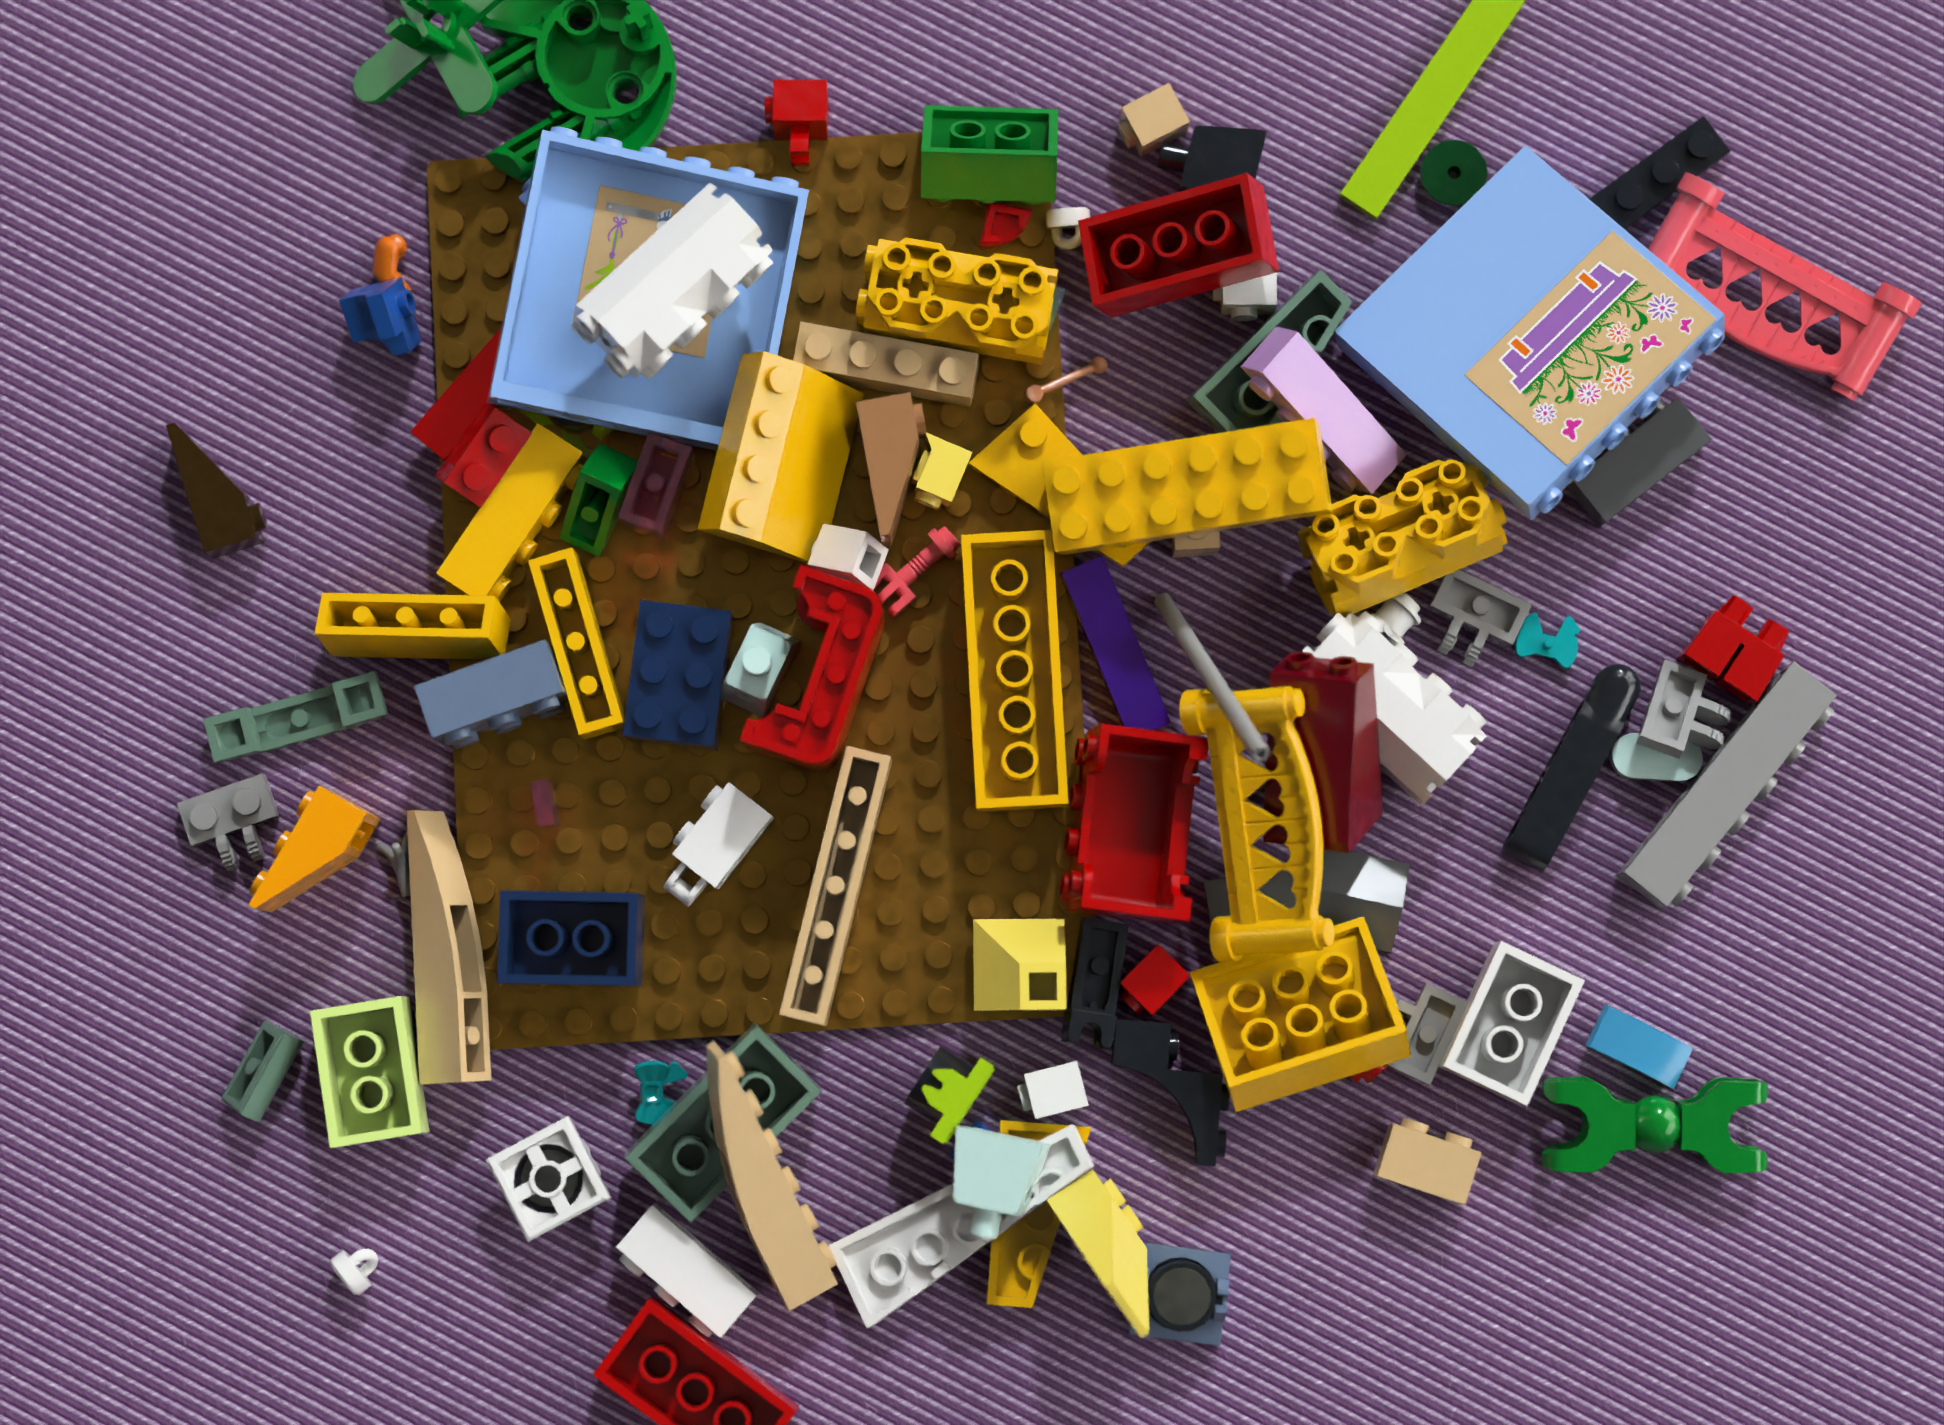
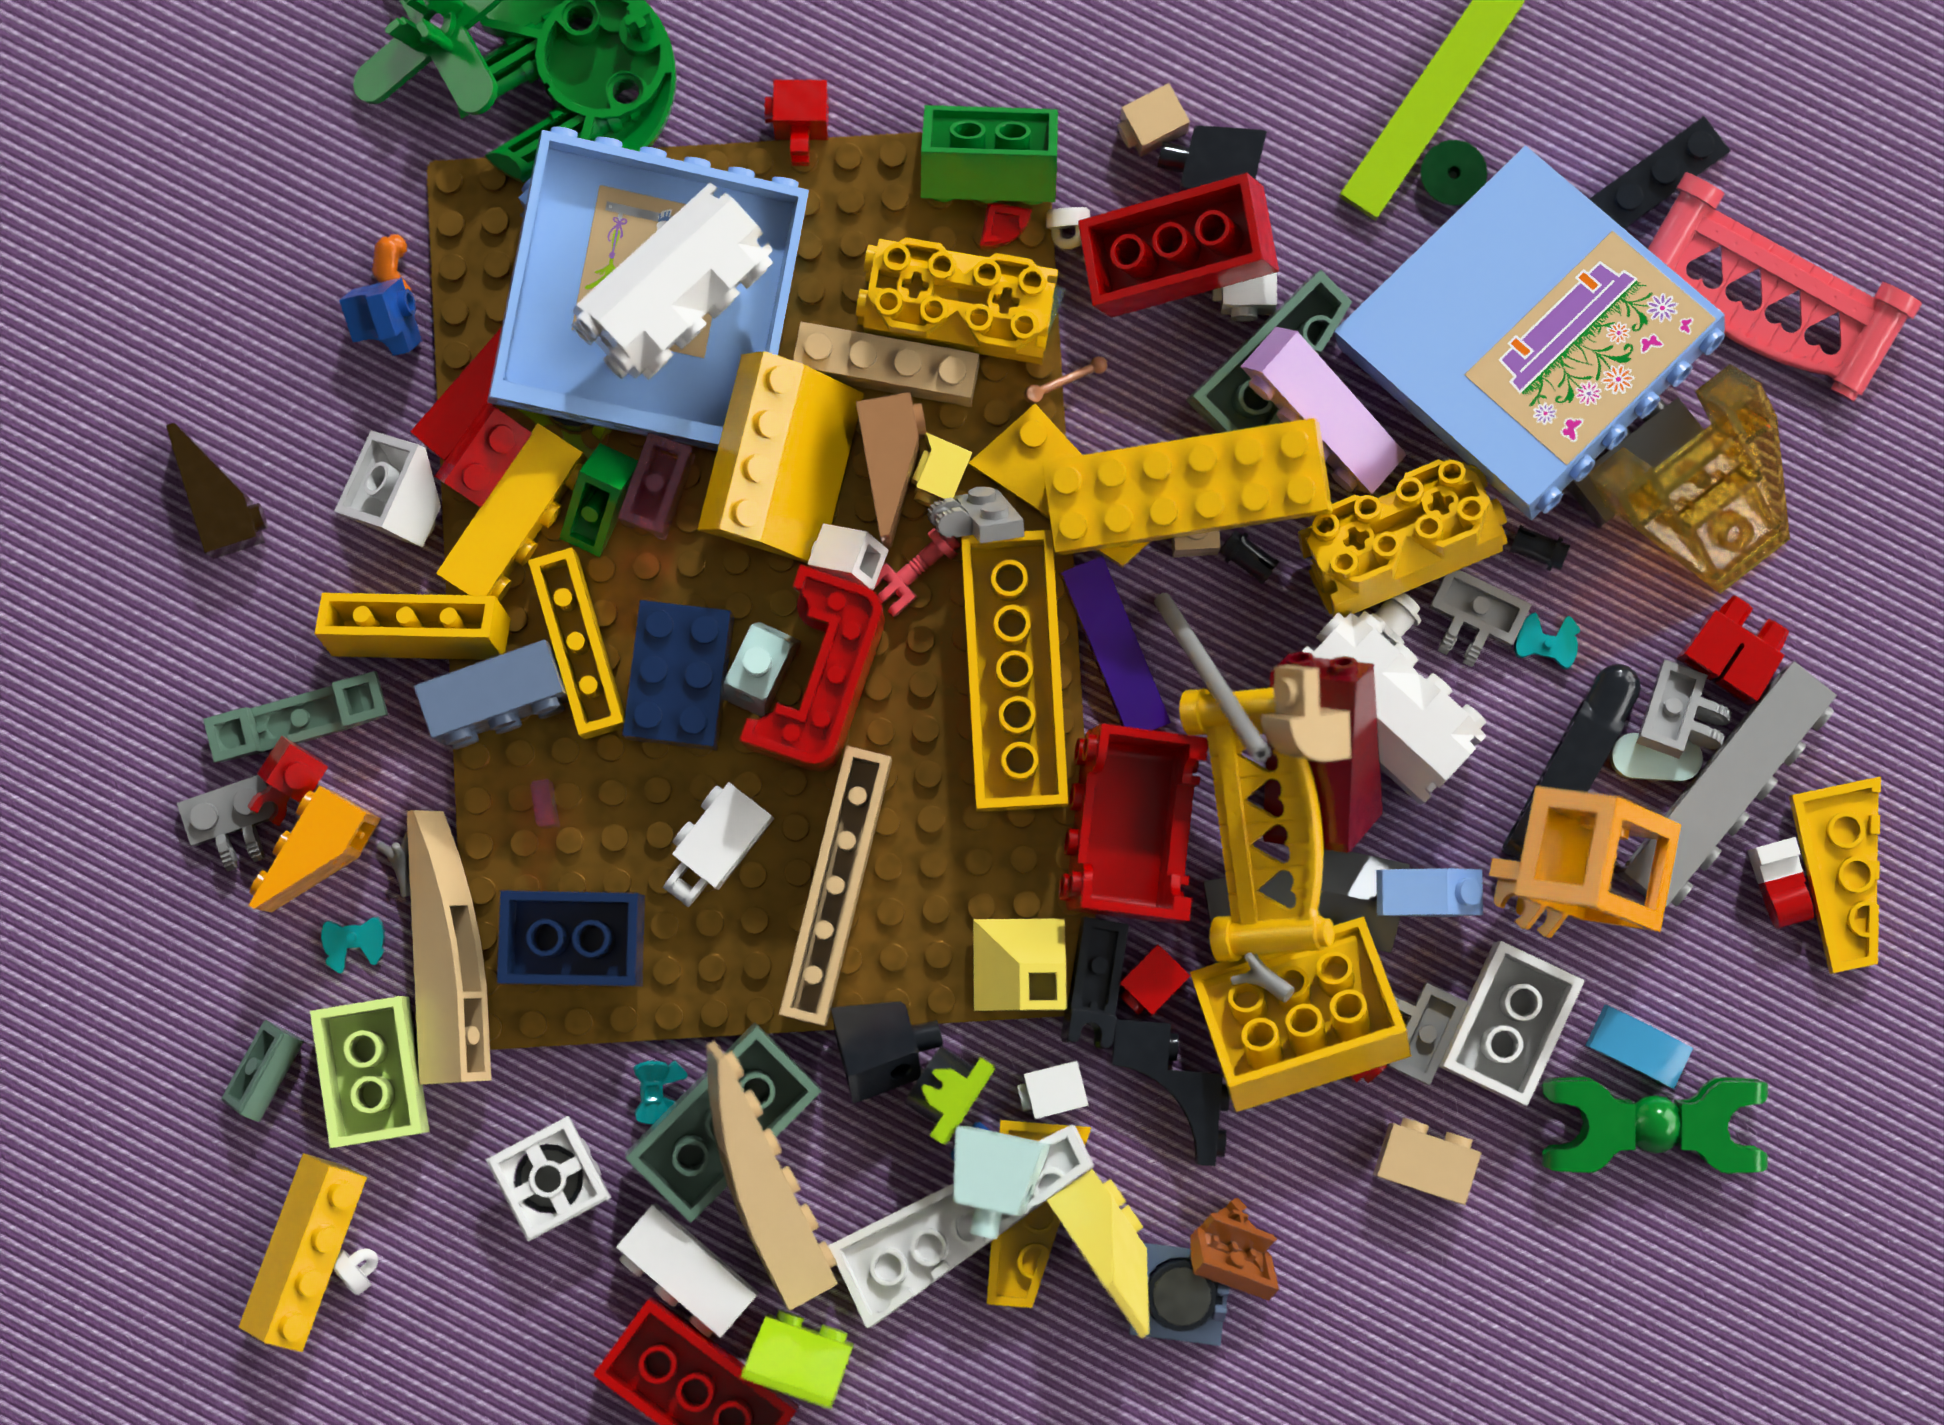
(290, 774): none -> red brick
(302, 1252): none -> yellow brick
(338, 938): none -> teal piece
(392, 489): none -> white slope
(799, 1358): none -> lime slope
(881, 1046): none -> black torso
(979, 513): none -> light grey hinge
(1234, 1252): none -> dark orange slope
(1248, 556): none -> black pin
(1265, 978): none -> light grey bar
(1300, 724): none -> tan brick
(1429, 892): none -> light blue slope
(1540, 548): none -> black pin
(1572, 860): none -> light orange piece
(1718, 496): none -> clear yellow wedge
(1782, 882): none -> leg
(1840, 856): none -> yellow wing

